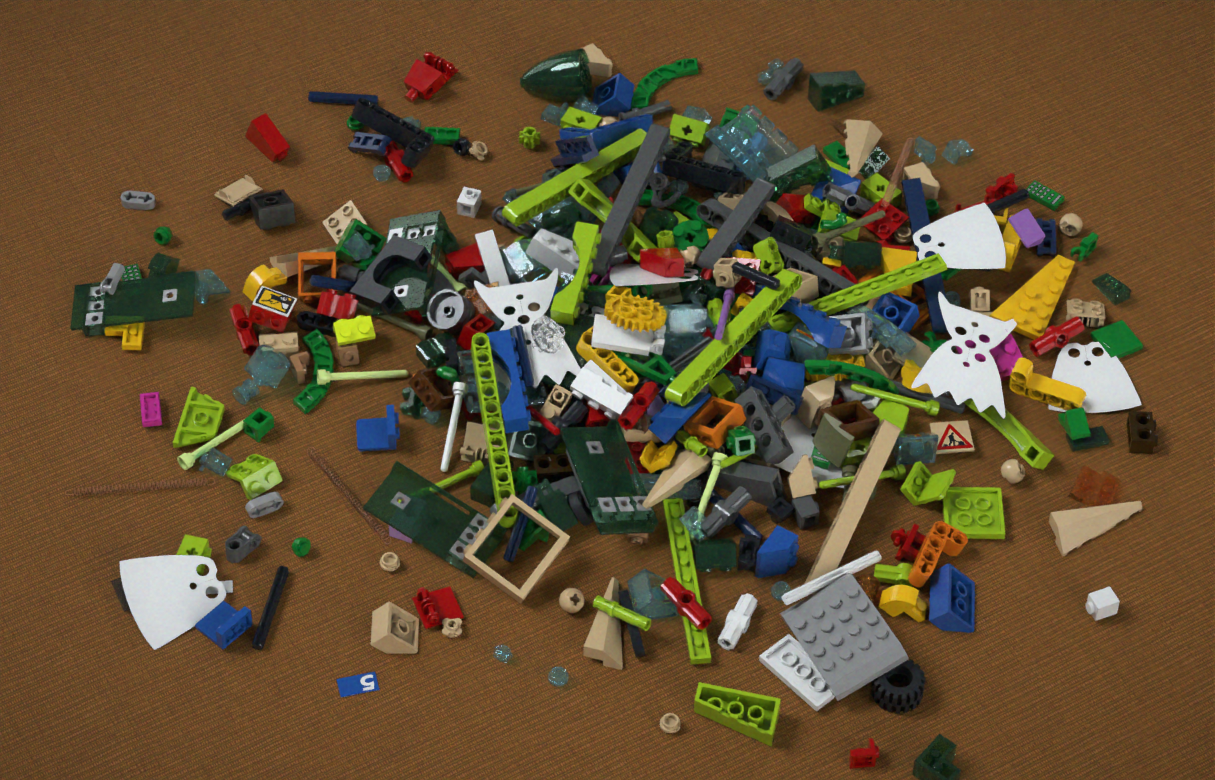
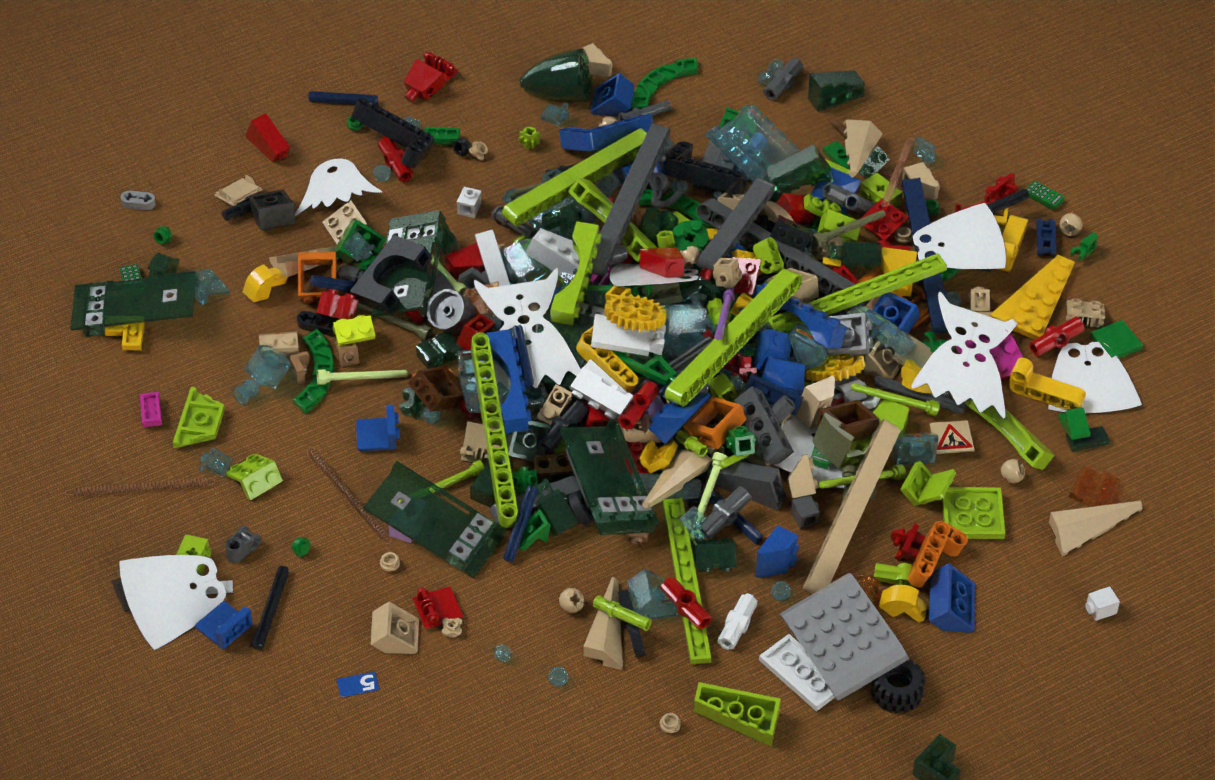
(111, 281): light grey bar -> none
(187, 459): yellowish green piece -> none
(244, 329): red piece -> none
(258, 424): green brick -> none
(264, 504): light grey beam -> none
(272, 309): piece -> none
(339, 184): none -> white piece
(369, 143): dark blue plate -> none
(448, 374): green arm -> none
(451, 353): black hinge -> none
(460, 390): white piece -> none
(517, 594): tan window -> none
(543, 421): red bar -> none
(547, 335): clear plate -> none
(575, 153): dark blue fence -> none
(580, 119): lime brick -> none
(584, 105): clear light blue wheel -> none
(681, 124): lime brick -> none
(697, 113): clear light blue bracket -> none
(748, 552): black hips -> none
(756, 275): black axle -> none
(780, 510): black tile -> none
(821, 582): white axle -> none
(834, 224): green arm -> none
(852, 372): green tile -> none
(864, 756): red bracket -> none
(955, 149): clear light blue bracket -> none
(1027, 228): medium lavender slope -> none
(1115, 297): clear green slope -> none
(1141, 432): dark brown brick -> none

